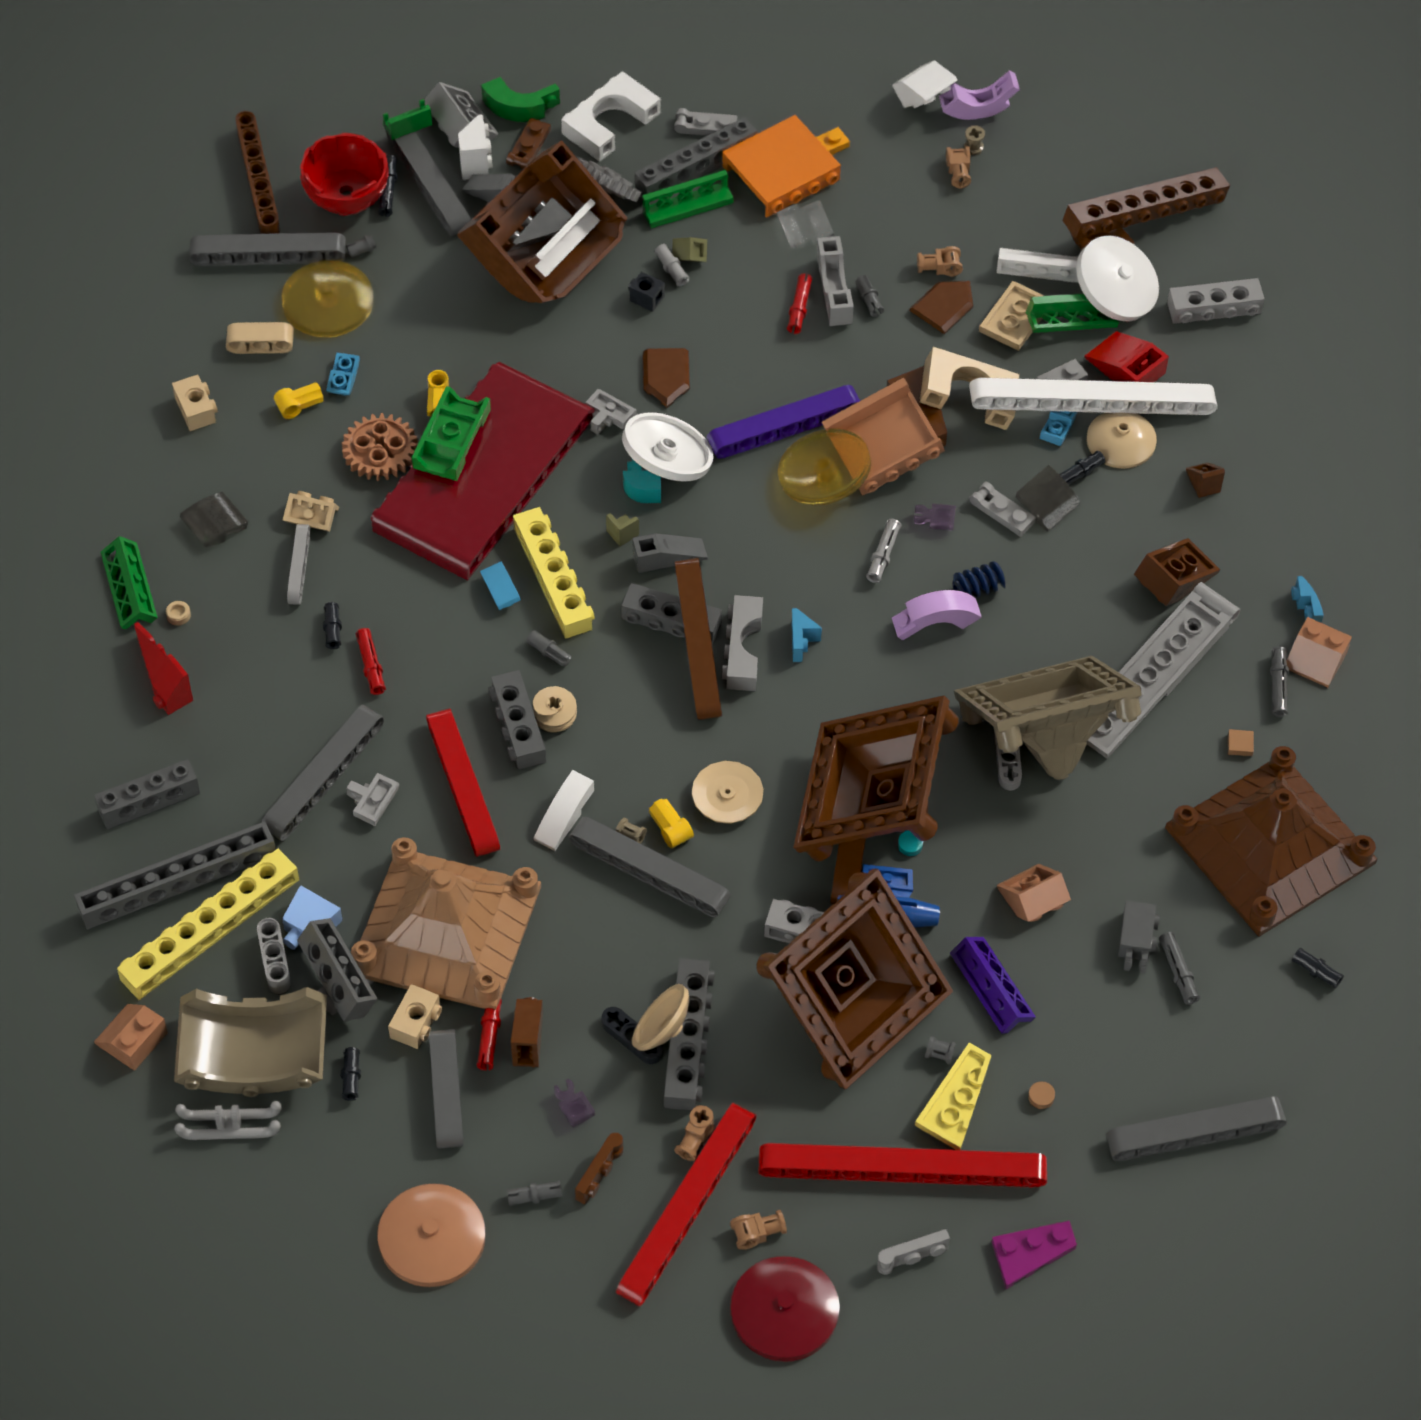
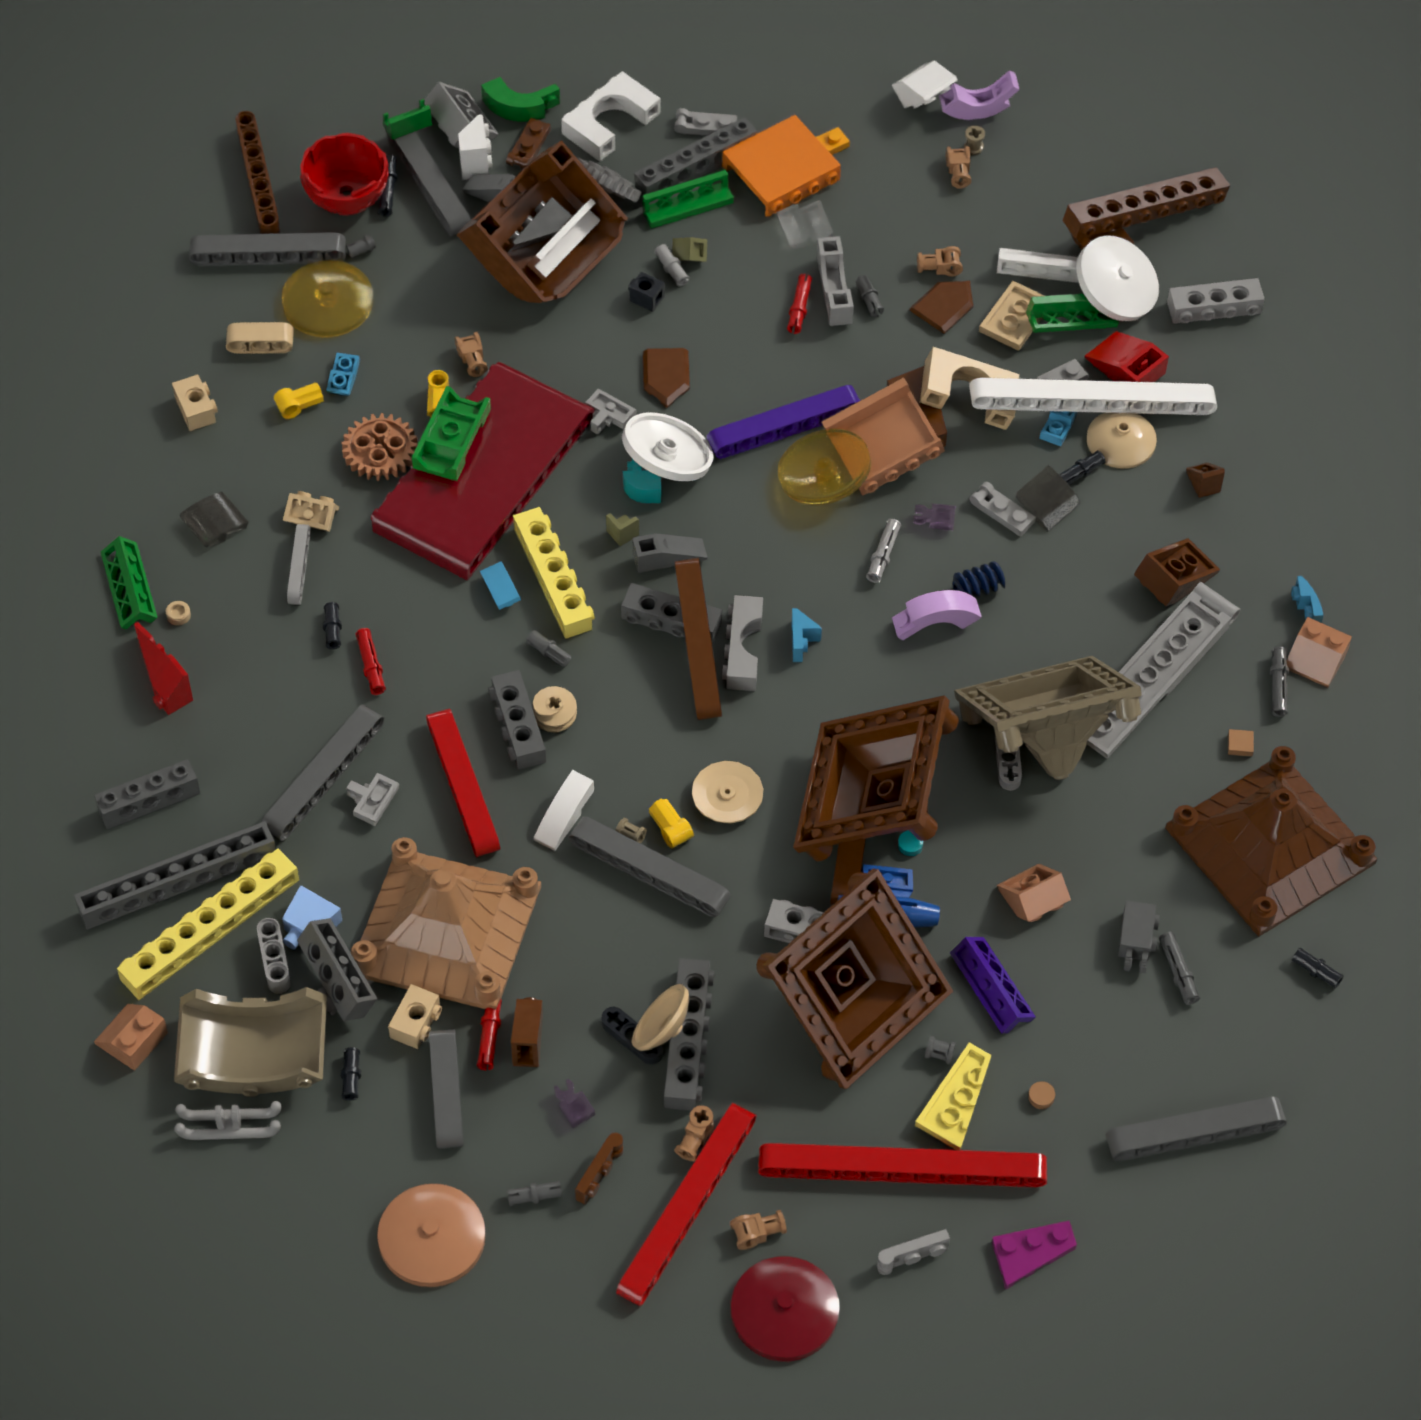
(471, 352): none -> medium nougat connector

